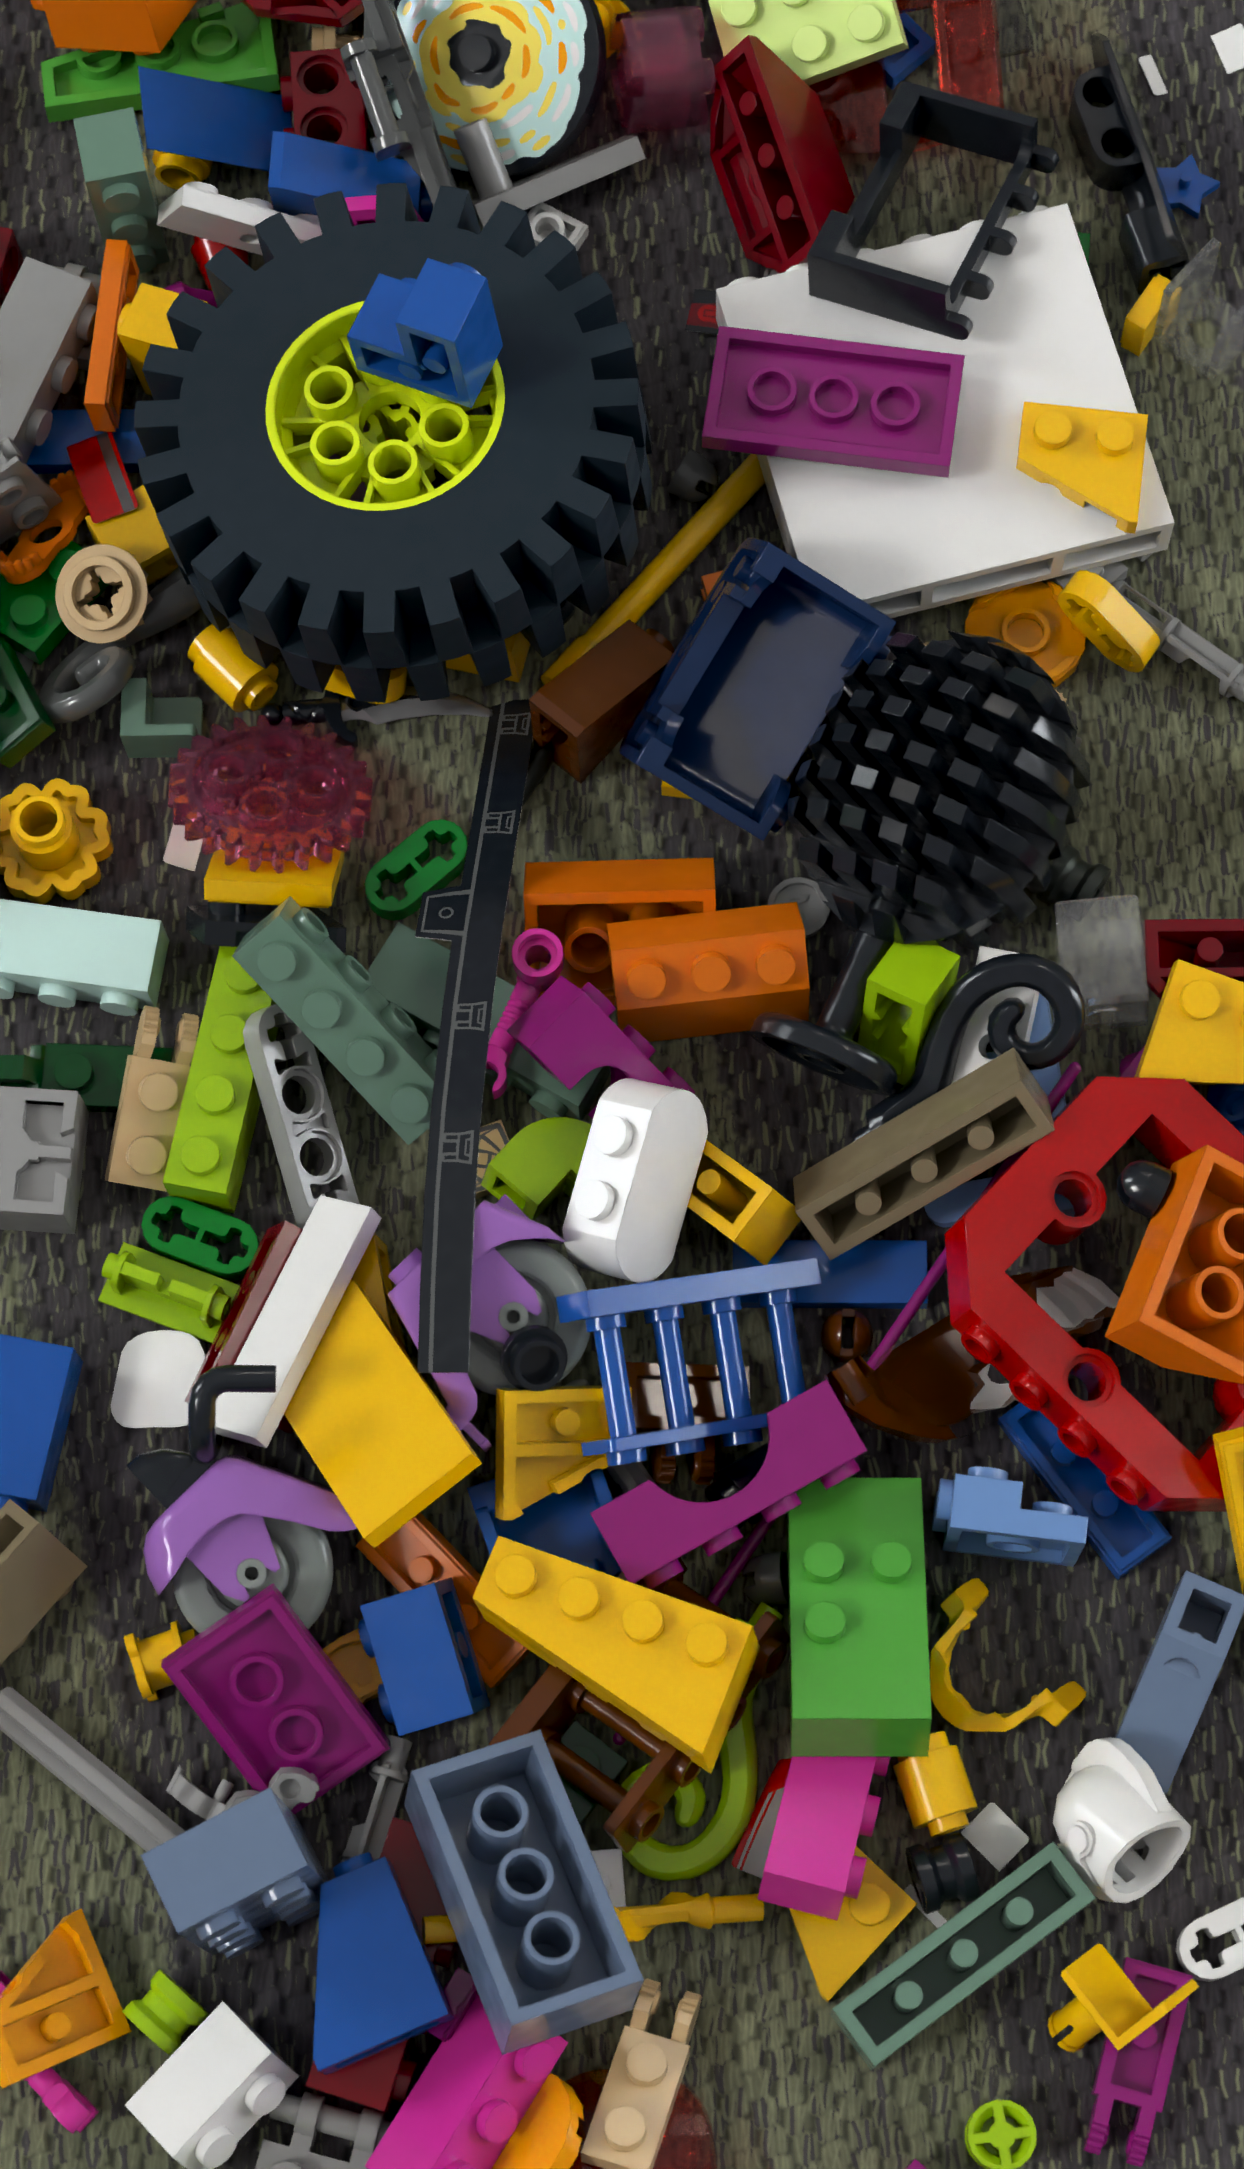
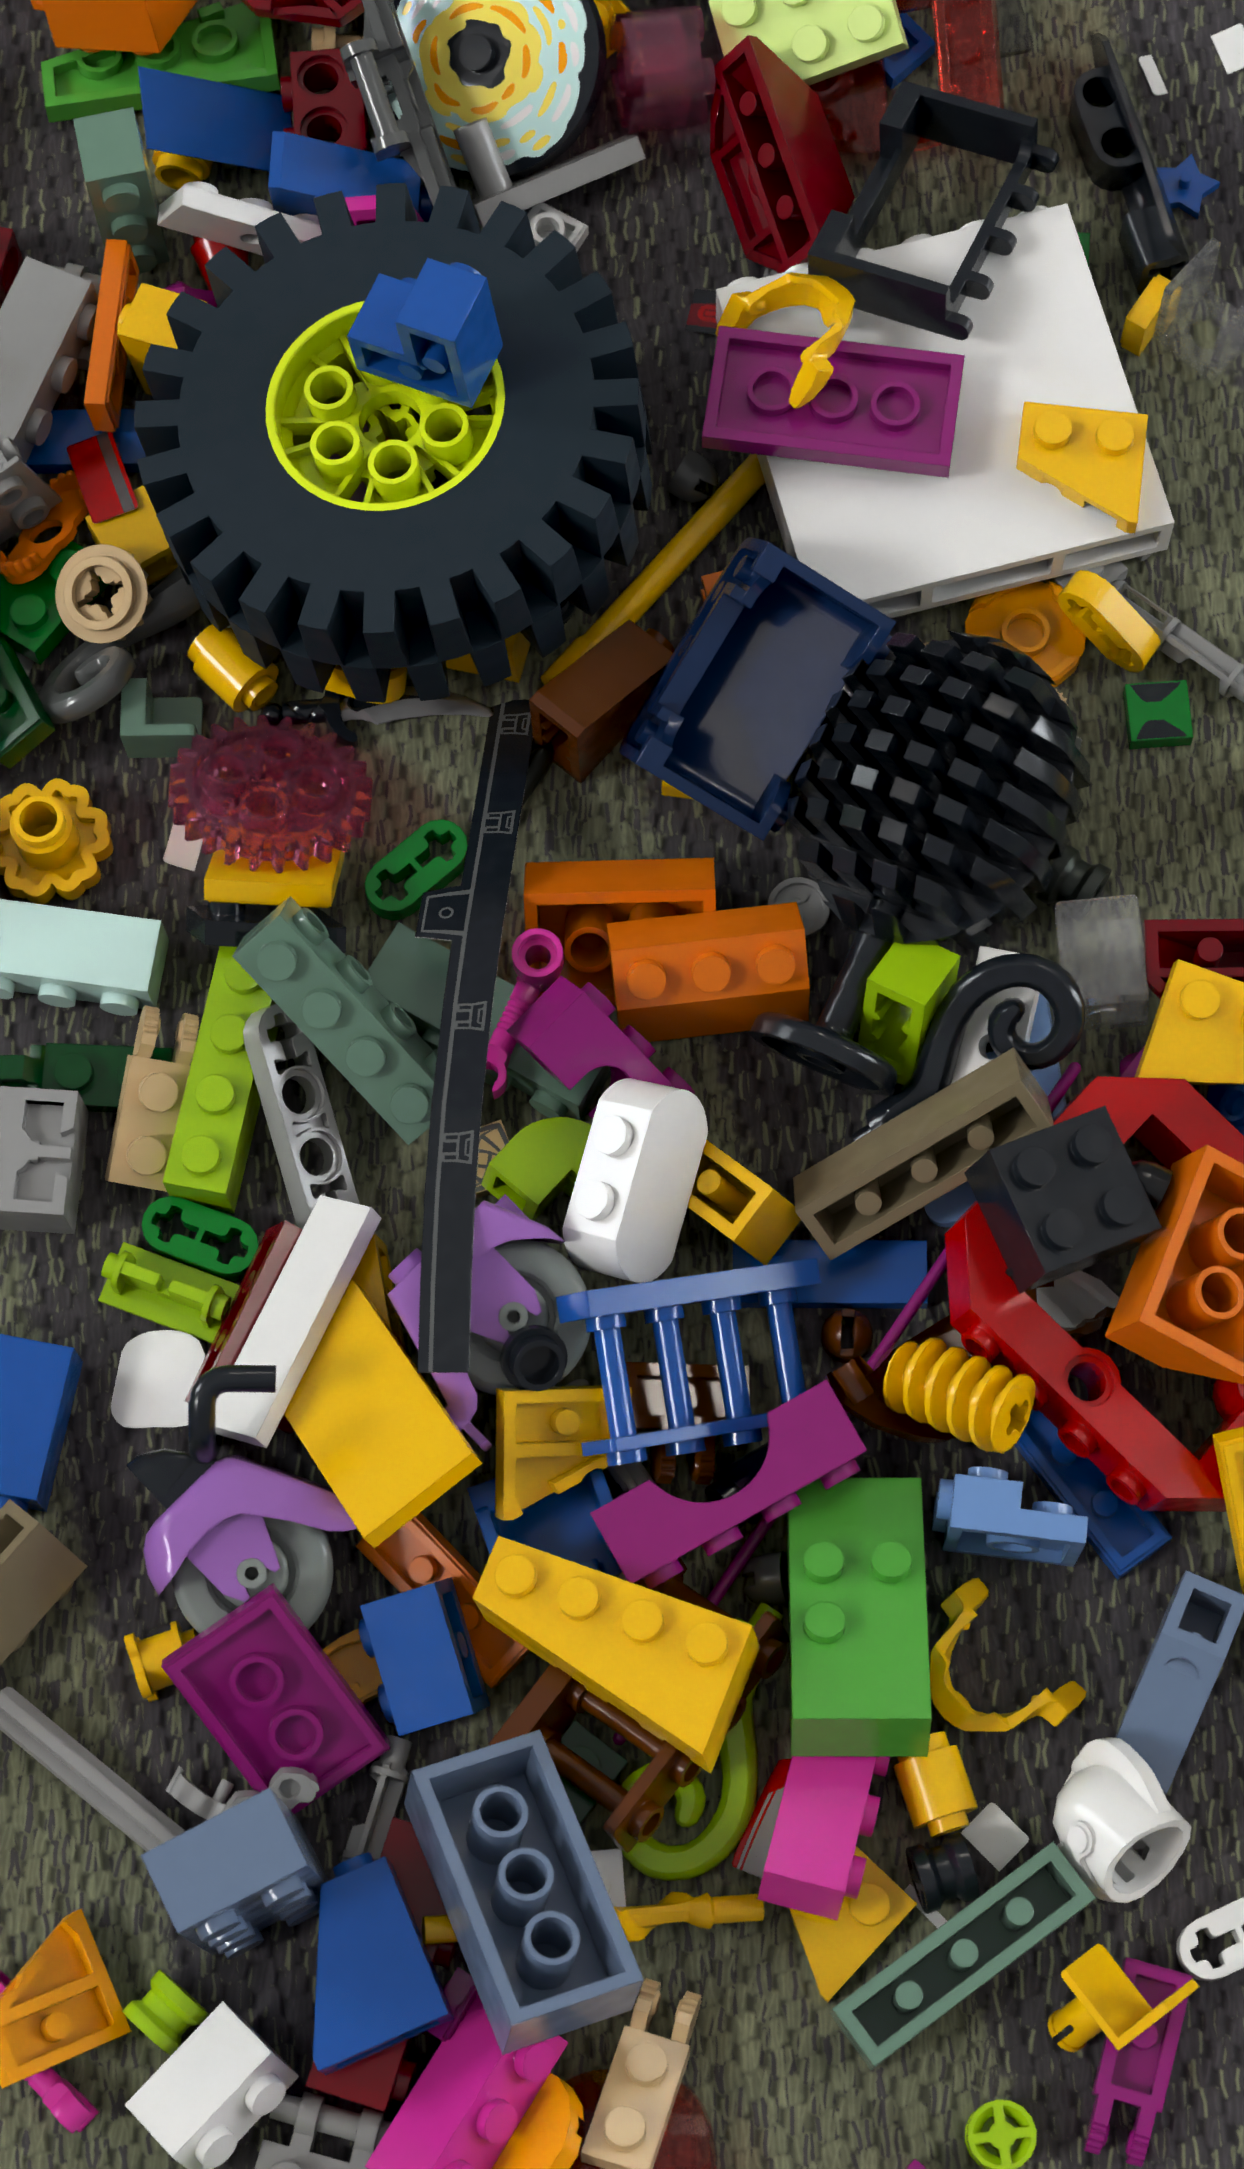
(798, 289): none -> yellow helmet
(959, 1394): none -> yellow piece
(1062, 1199): none -> black brick
(1157, 714): none -> green tile

